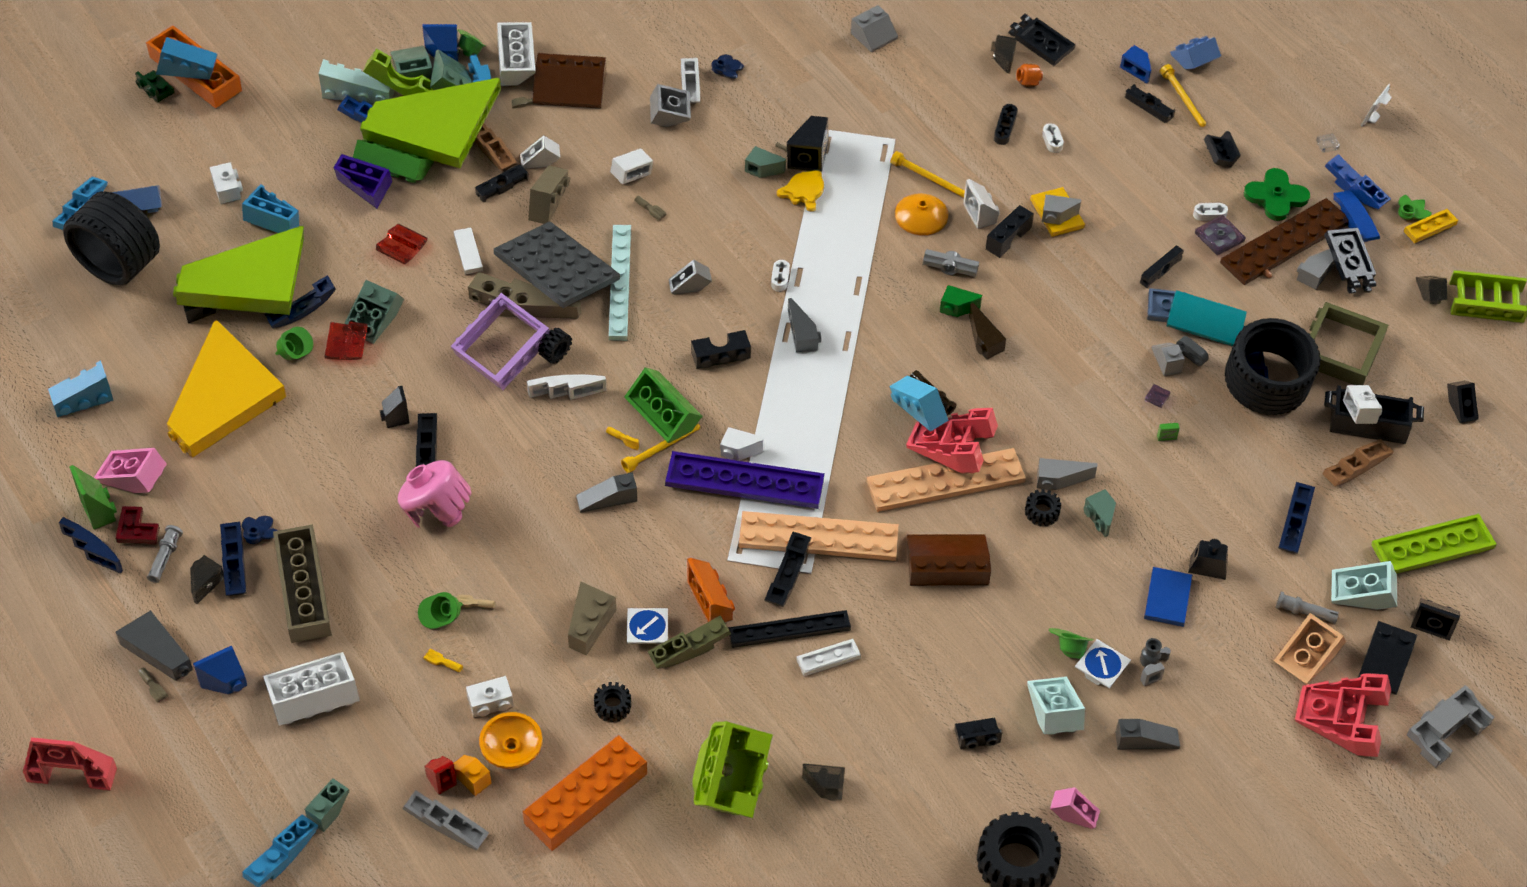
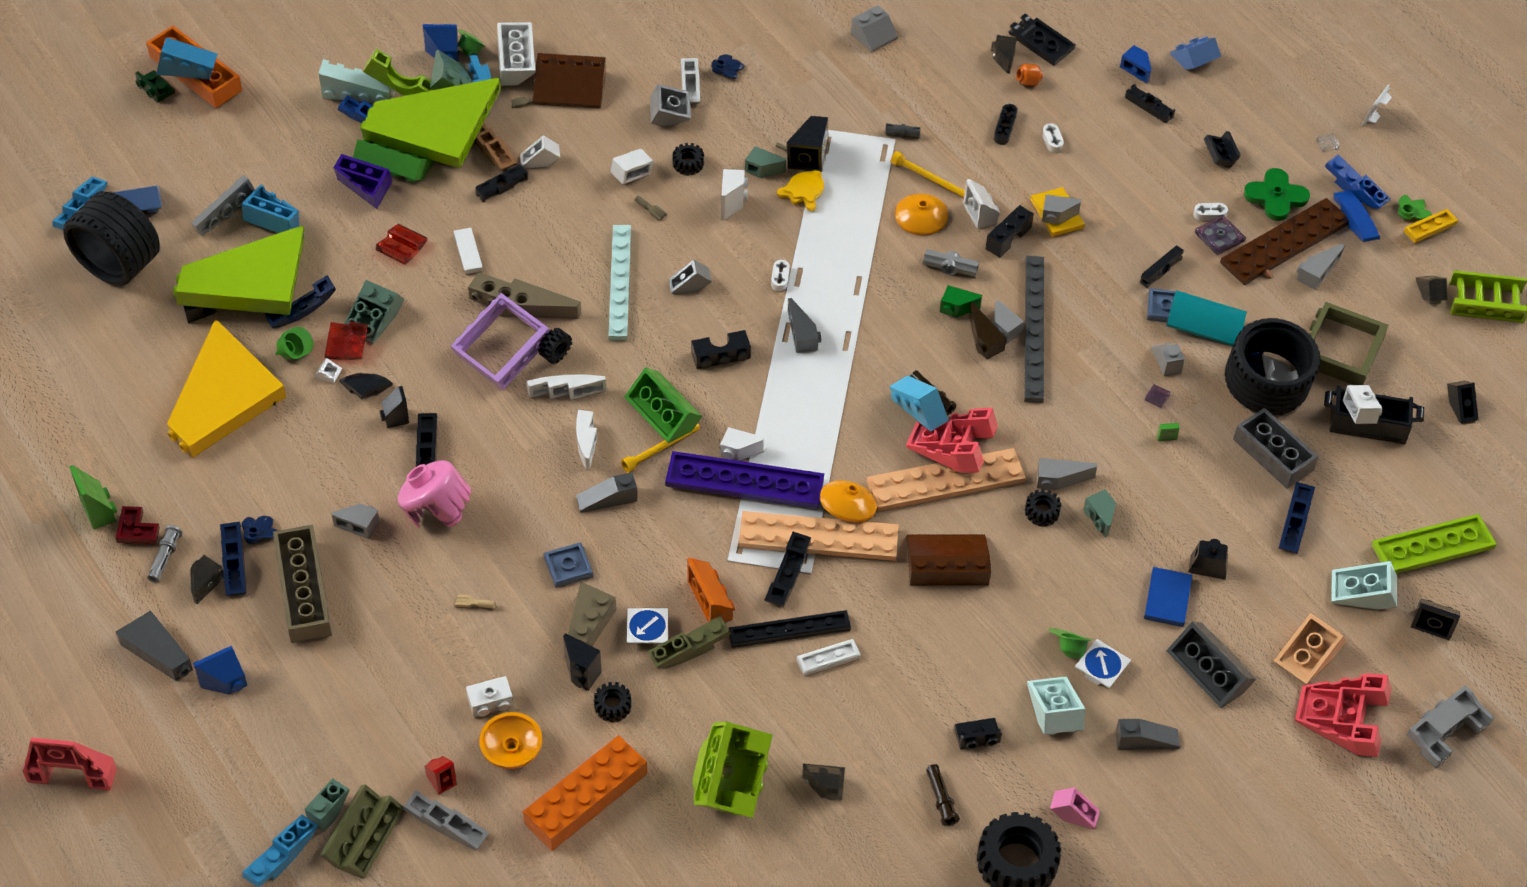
(81, 392): dark azure wedge -> none
(94, 548): dark blue slope -> none
(132, 469): bright pink slope -> none
(156, 690): dark tan piece -> none
(223, 206): none -> light grey wing
(225, 183): white brick -> none
(311, 688): white slope -> none
(328, 371): none -> white slope
(357, 519): none -> light grey slope
(362, 832): none -> olive slope
(365, 384): none -> black brick
(412, 62): sand green slope -> none
(437, 658): yellow piece -> none
(439, 610): bright green piece -> none
(472, 774): light orange slope -> none
(547, 194): dark tan wedge -> none
(556, 264): dark grey plate -> none
(568, 565): none -> sand blue tile
(582, 662): none -> black slope
(586, 436): none -> white slope
(628, 441): yellow piece -> none
(688, 166): none -> black tyre
(733, 192): none -> white slope
(848, 501): none -> light orange dish
(902, 130): none -> dark grey pin
(944, 802): none -> dark brown pin
(1007, 322): none -> light grey slope
(1034, 329): none -> dark grey plate
(1152, 673): light grey plate -> none
(1153, 652): dark grey piece -> none
(1168, 73): yellow piece -> none
(1193, 351): dark grey beam -> none
(1210, 664): none -> dark grey slope
(1275, 448): none -> flat silver brick
(1277, 371): none -> white piece
(1297, 606): light grey pin -> none
(1351, 258): tile -> none
(1358, 463): medium nougat slope -> none
(1389, 653): black slope -> none

